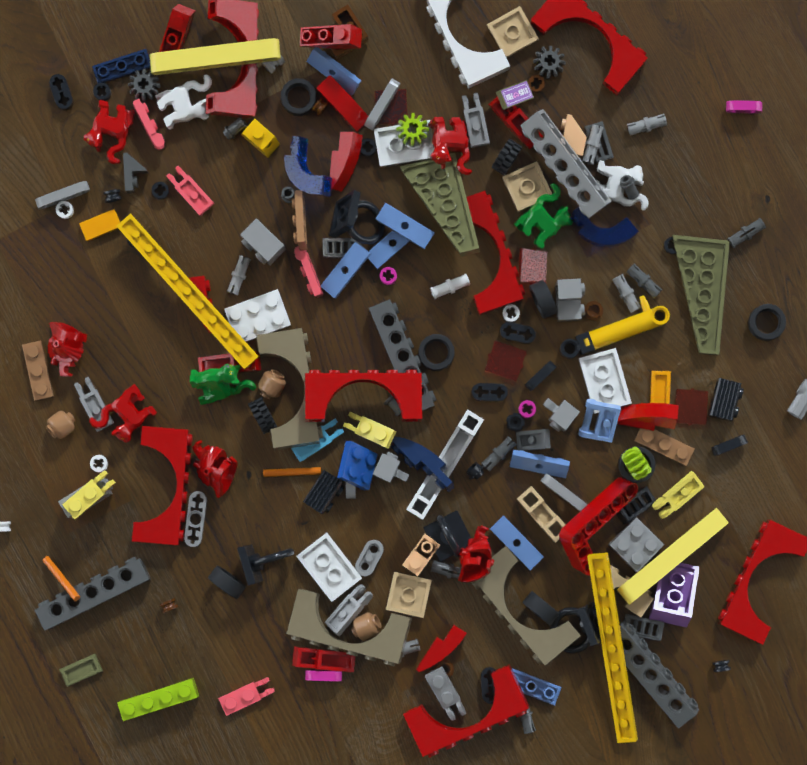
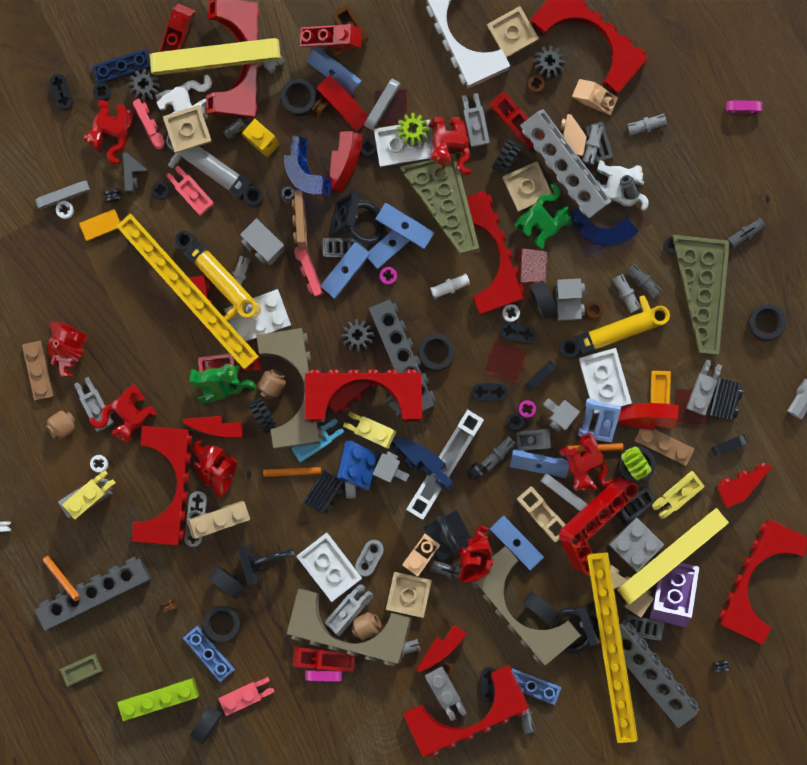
(187, 129): none -> tan plate
(200, 255): none -> yellow piece
(205, 724): none -> black tyre
(215, 426): none -> red slope
(217, 662): none -> medium blue tile
(218, 519): none -> tan arch
(219, 172): none -> light grey piece
(222, 609): none -> black tyre
(346, 395): none -> red slope
(352, 331): none -> dark grey gear
(514, 94): tile -> none
(584, 462): none -> red animal
(594, 96): none -> light nougat slope
(602, 447): none -> orange bar
(703, 389): none -> light grey hinge
(739, 489): none -> red slope

